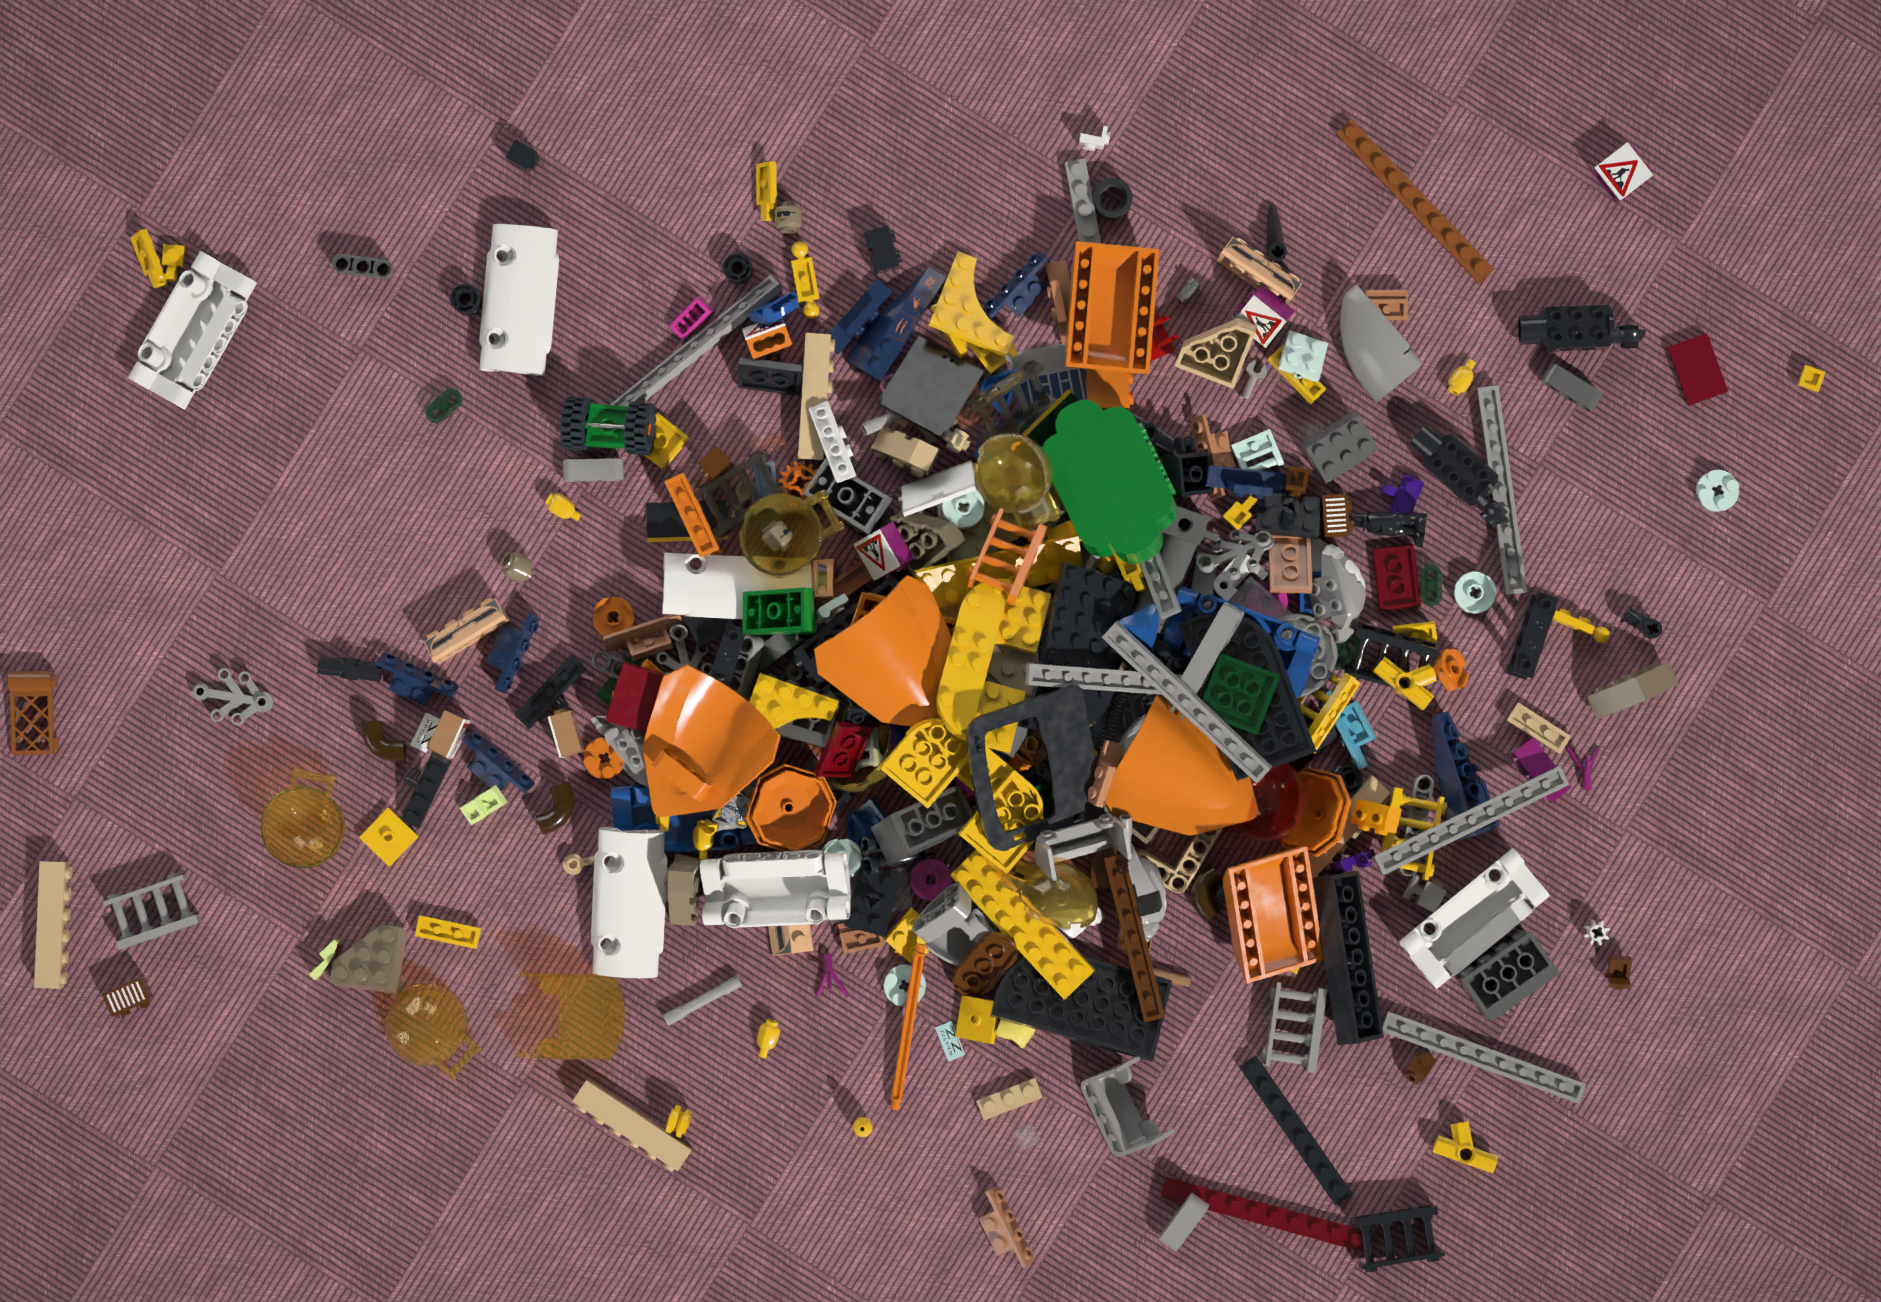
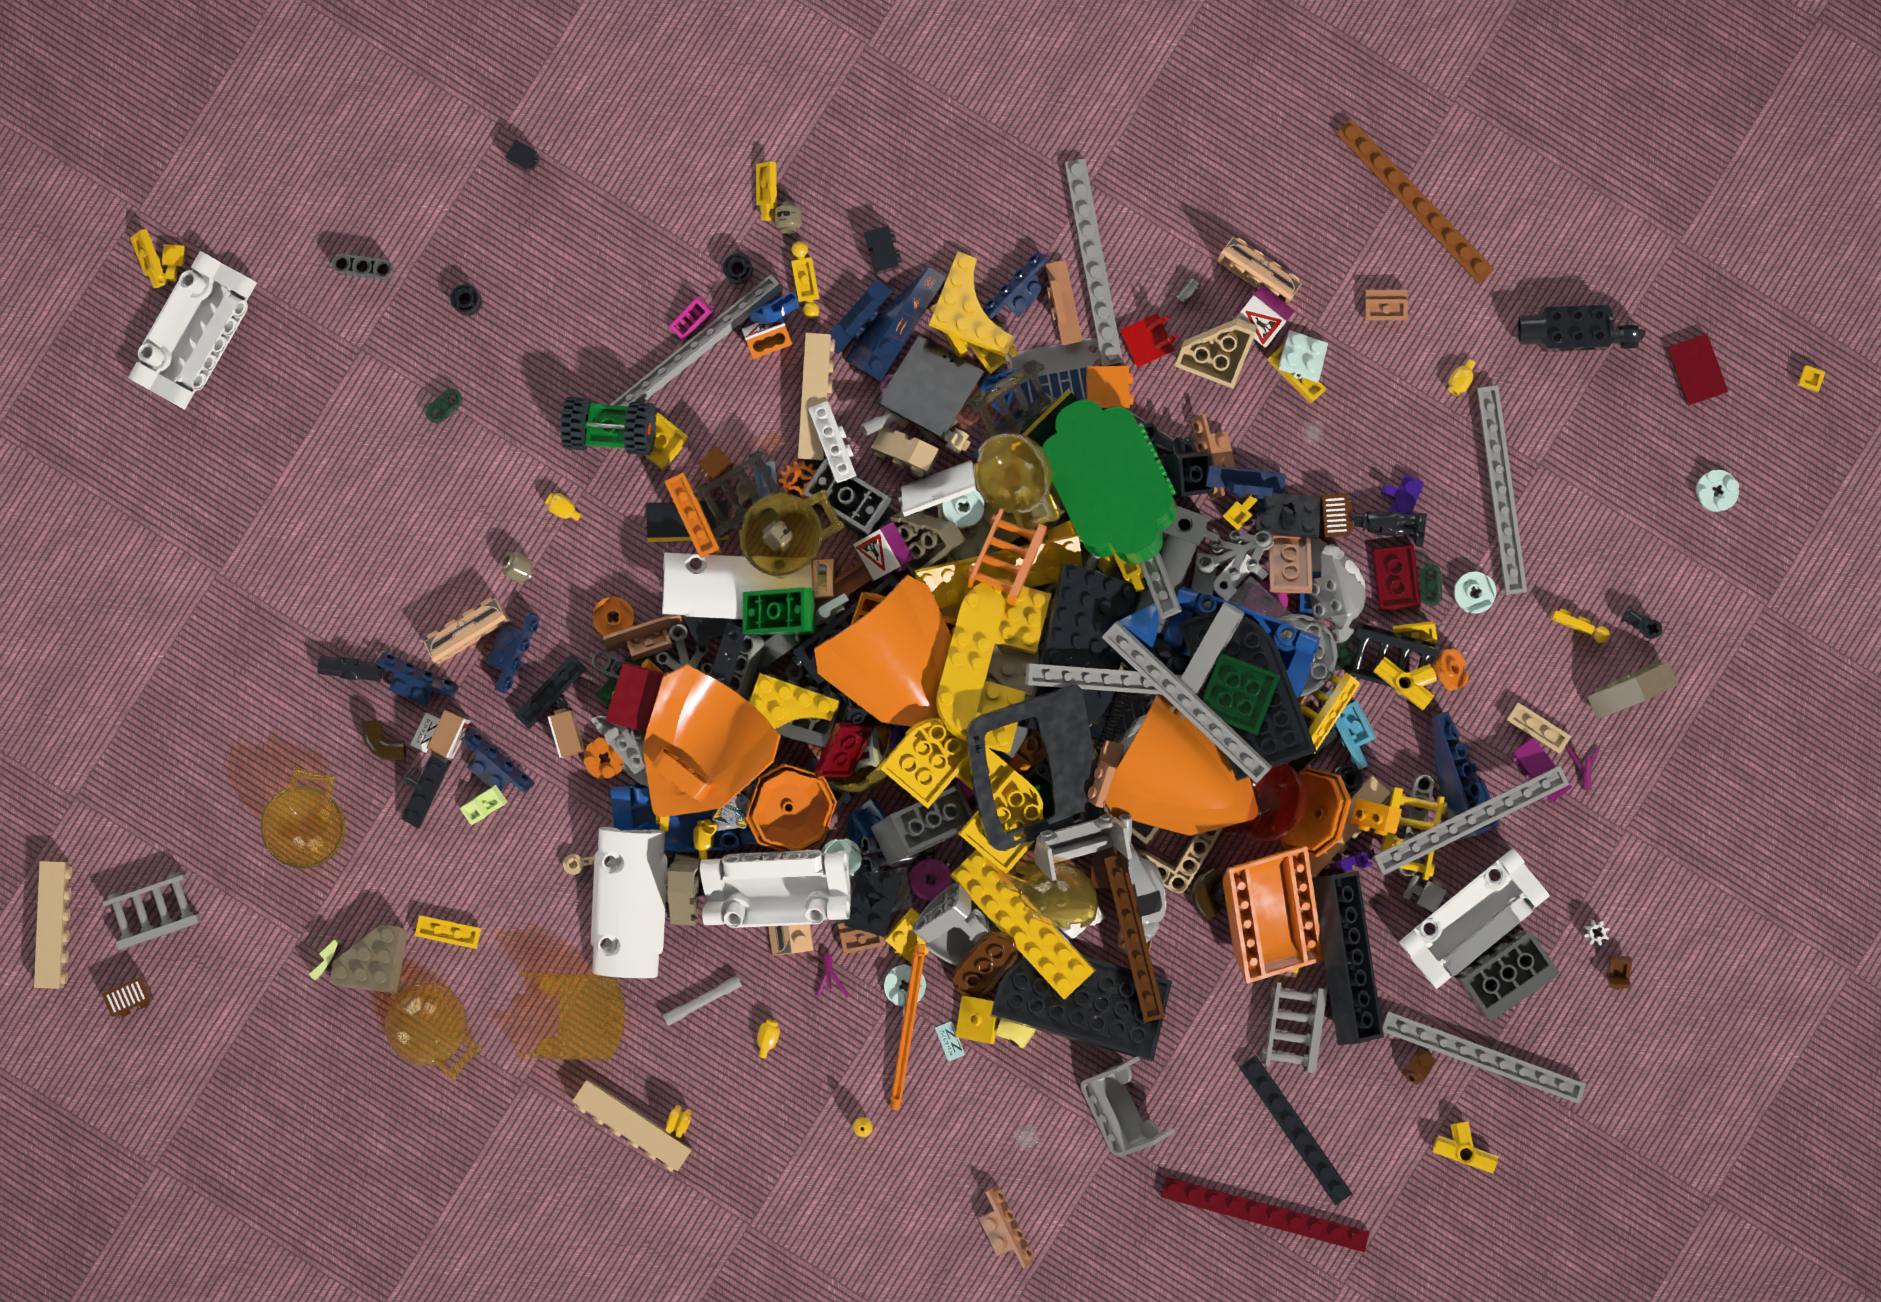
(32, 684): dark orange piece -> none
(236, 697): light grey plant -> none
(389, 836): yellow plate -> none
(519, 299): white panel -> none
(561, 810): dark brown cylinder -> none
(593, 470): light grey beam -> none
(770, 375): black plate -> none
(1009, 1099): tan plate -> none
(1091, 142): white bracket -> none
(1111, 307): orange slope -> none
(1112, 182): black tyre -> none
(1174, 977): medium nougat piece -> none
(1183, 1222): light grey beam -> none
(1253, 377): light grey bar -> none
(1256, 447): light aqua plate -> none
(1274, 236): black piece -> none
(1296, 481): reddish brown bracket -> none
(1339, 447): dark grey brick -> none
(1373, 346): light grey panel -> none
(1384, 1220): black fence -> none
(1460, 472): black brick -> none
(1532, 636): black fence -> none
(1571, 387): dark grey beam -> none
(1622, 172): piece -> none

